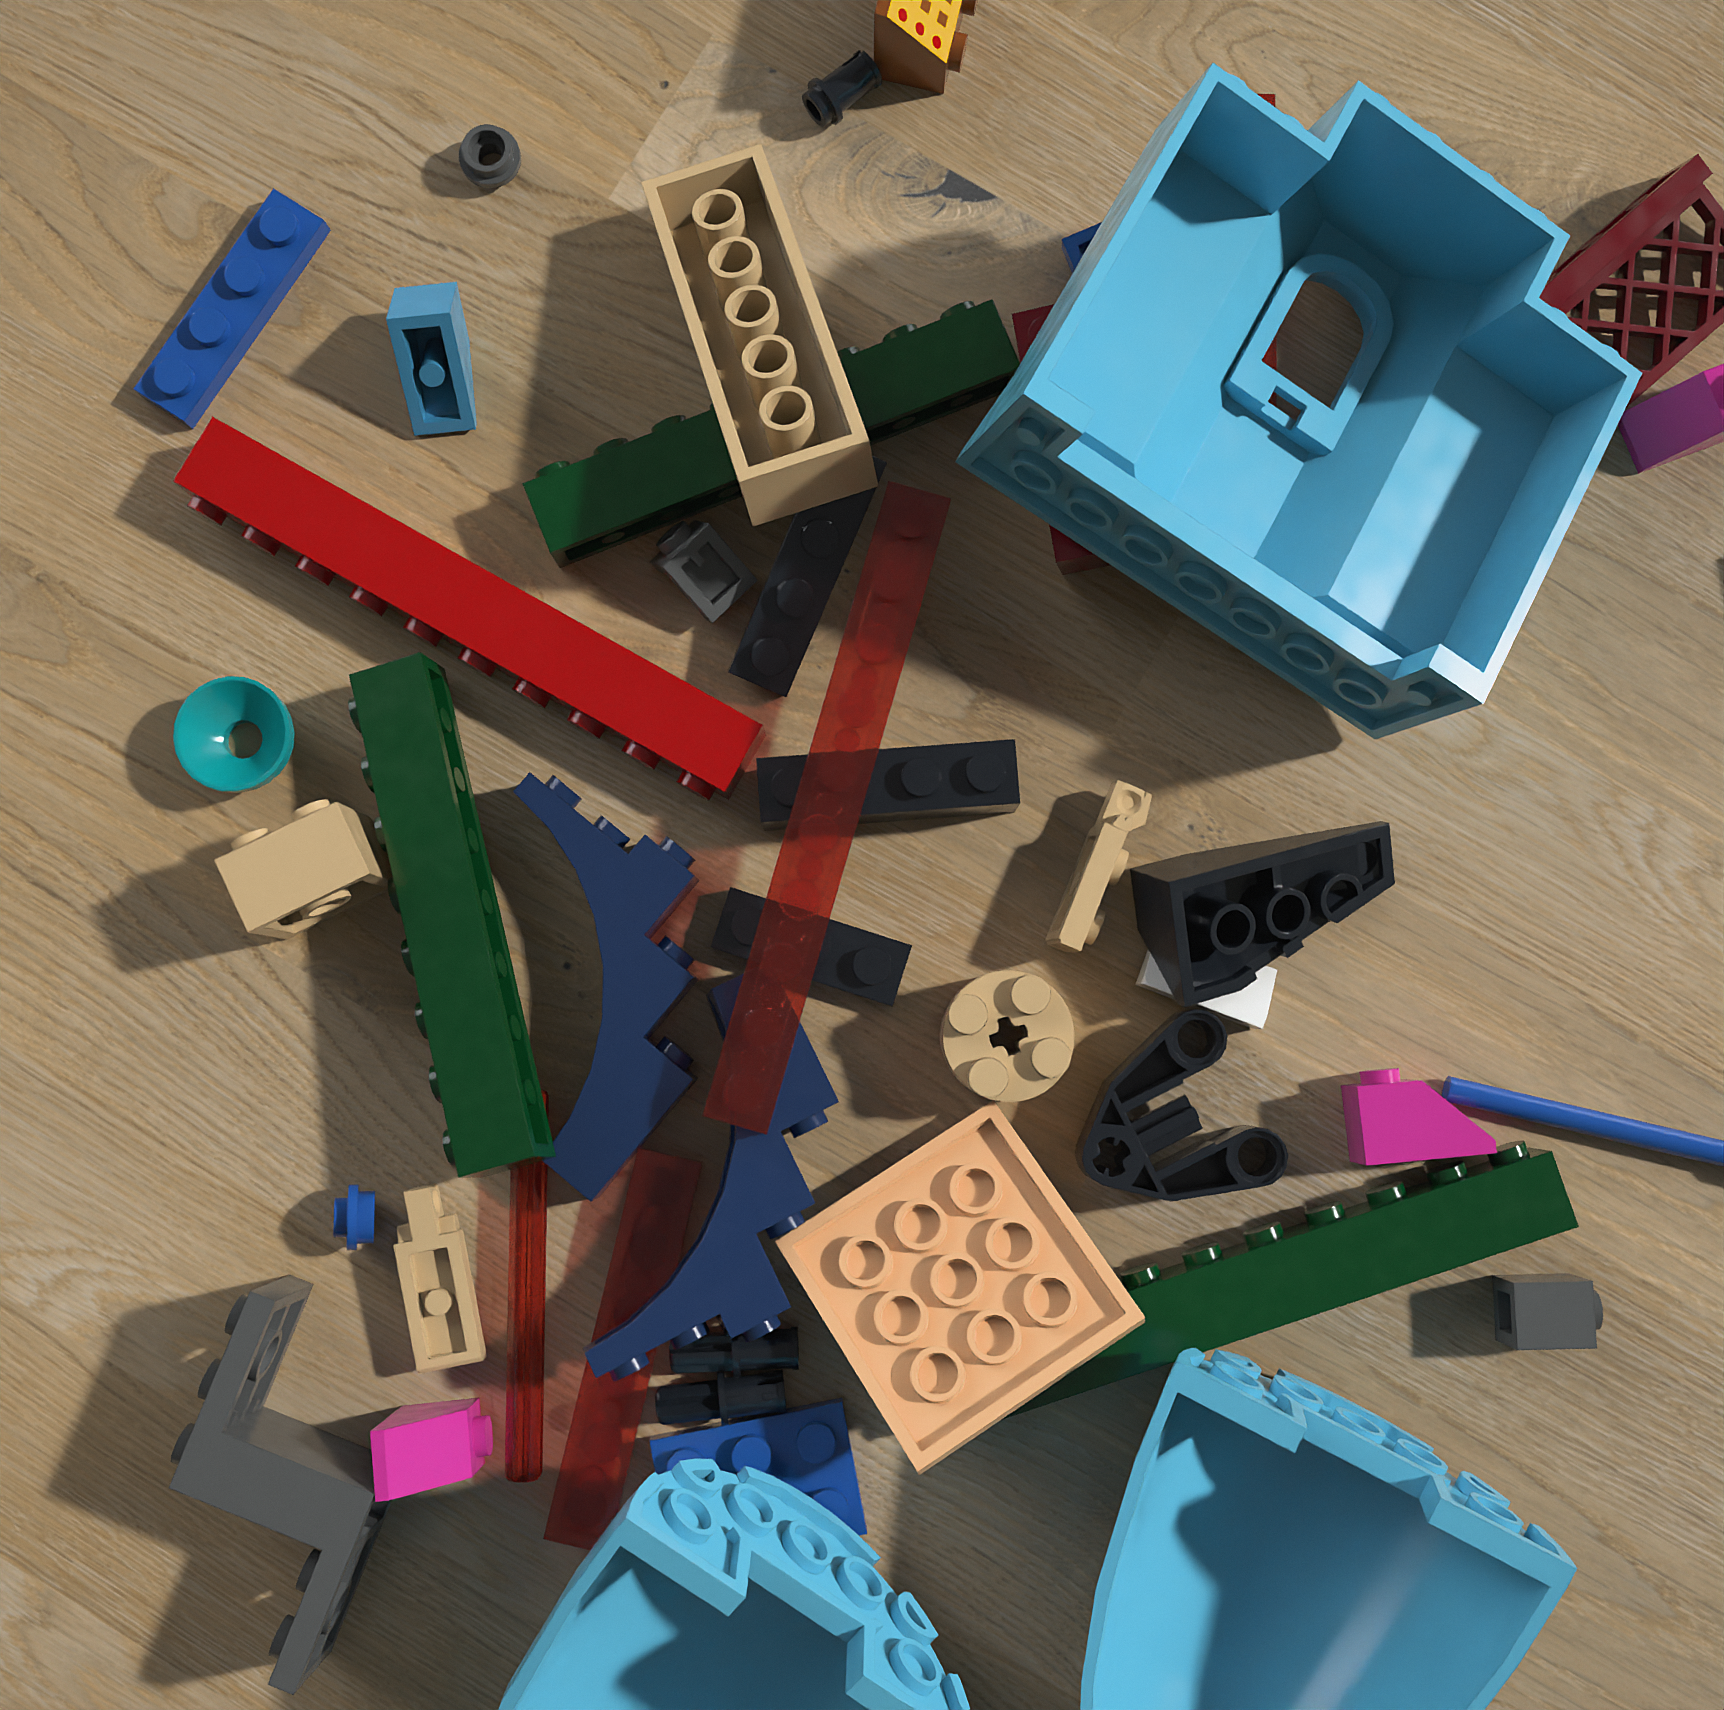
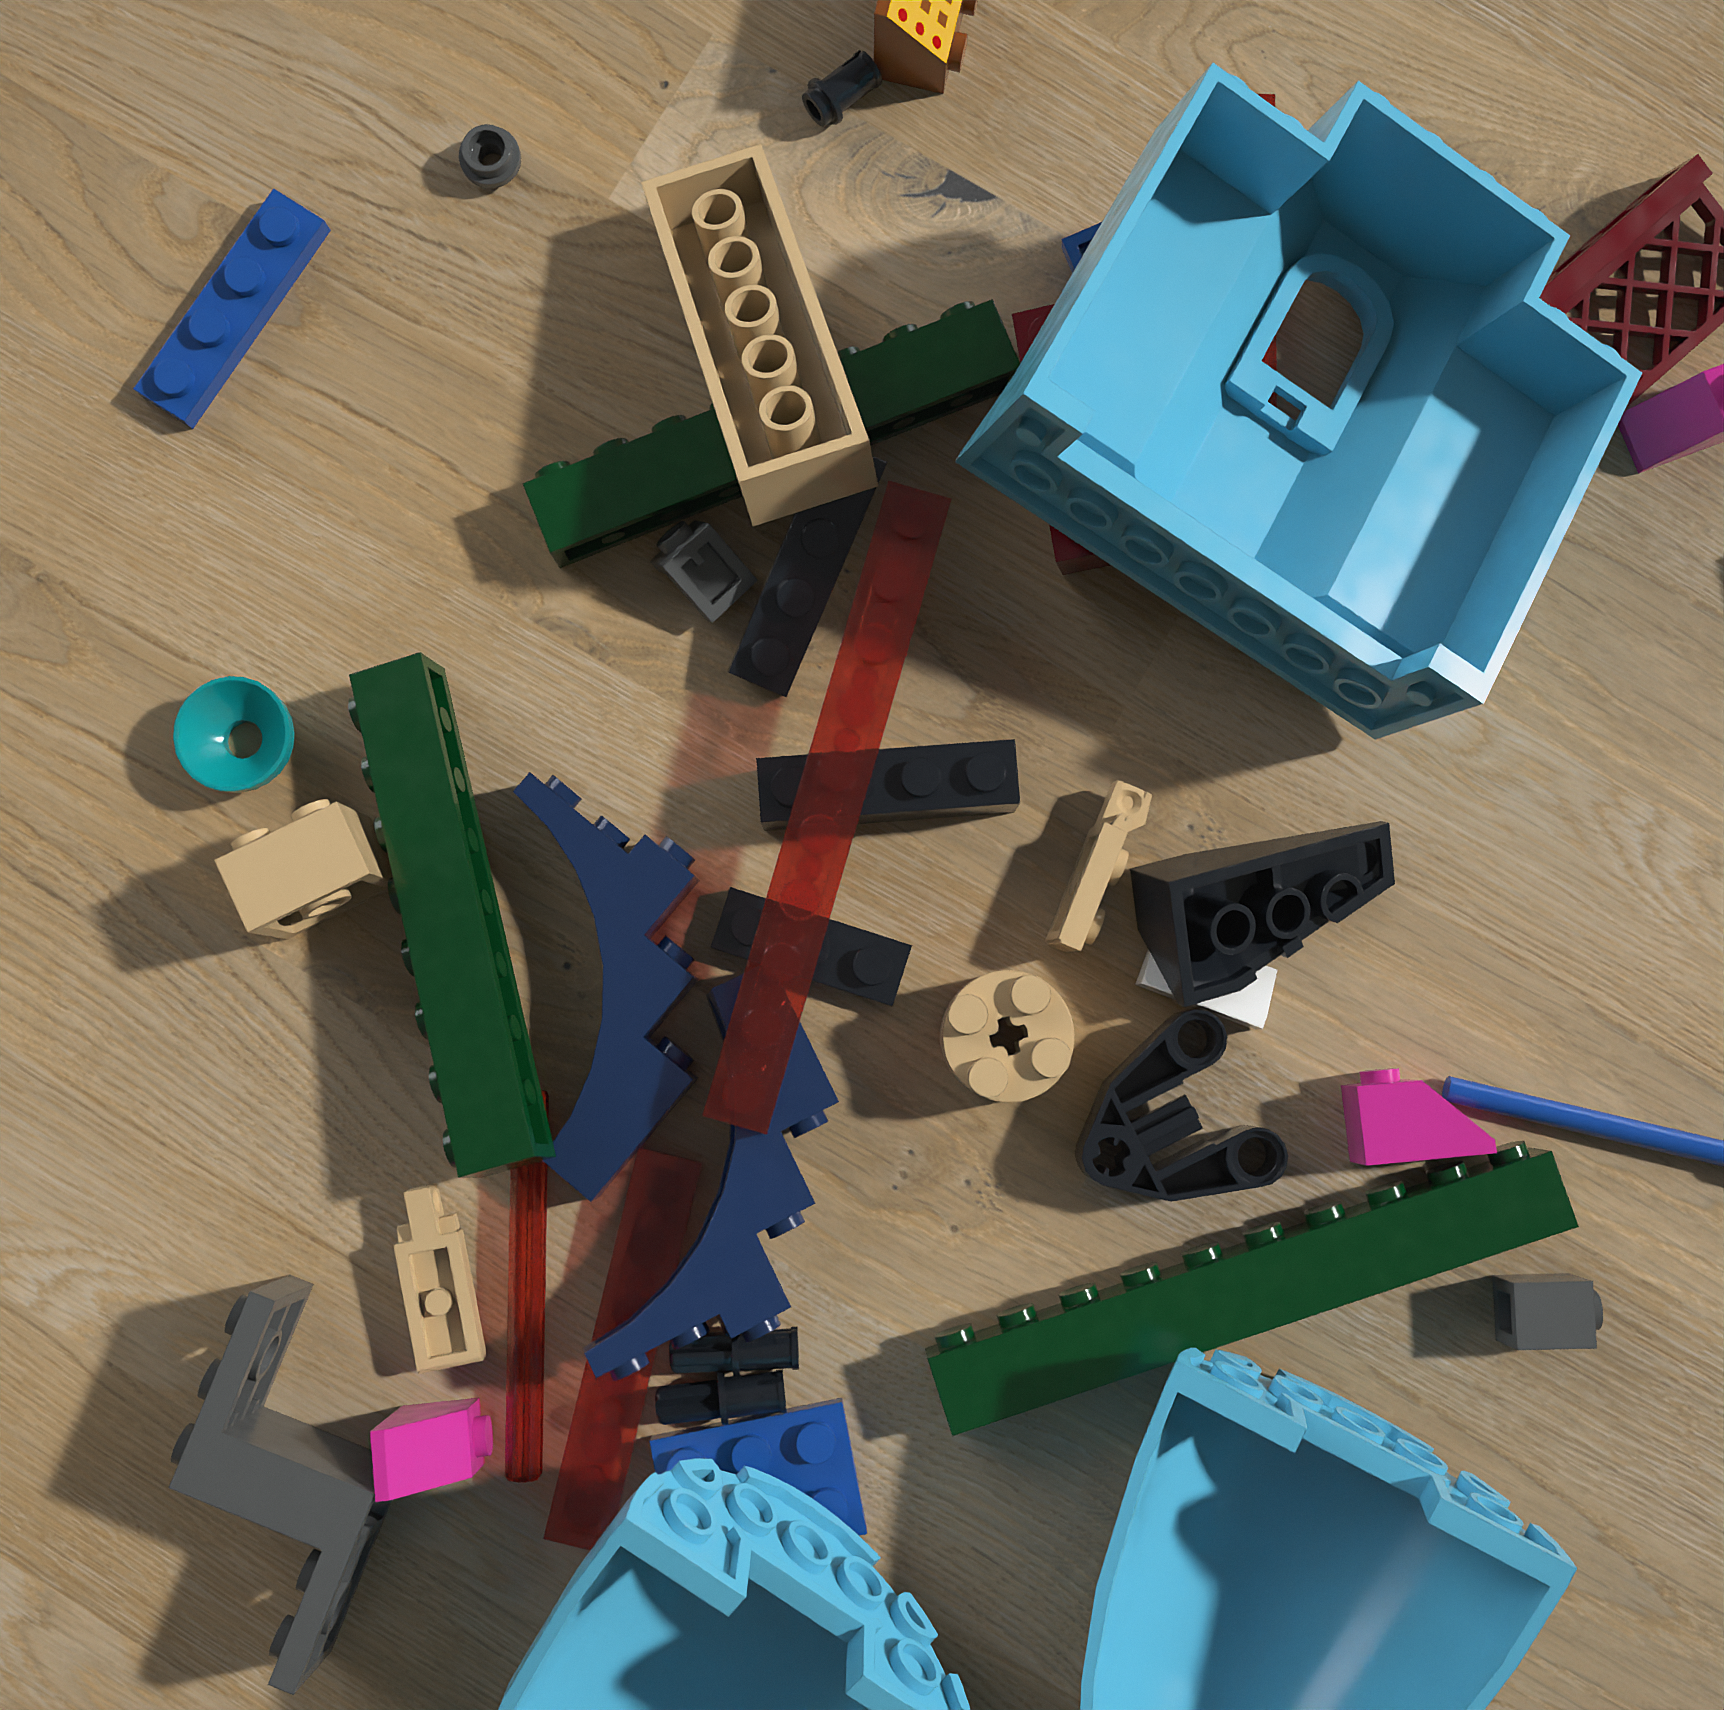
(355, 1217): blue plate -> none
(433, 357): dark azure slope -> none
(471, 609): red brick -> none
(959, 1285): light nougat plate -> none

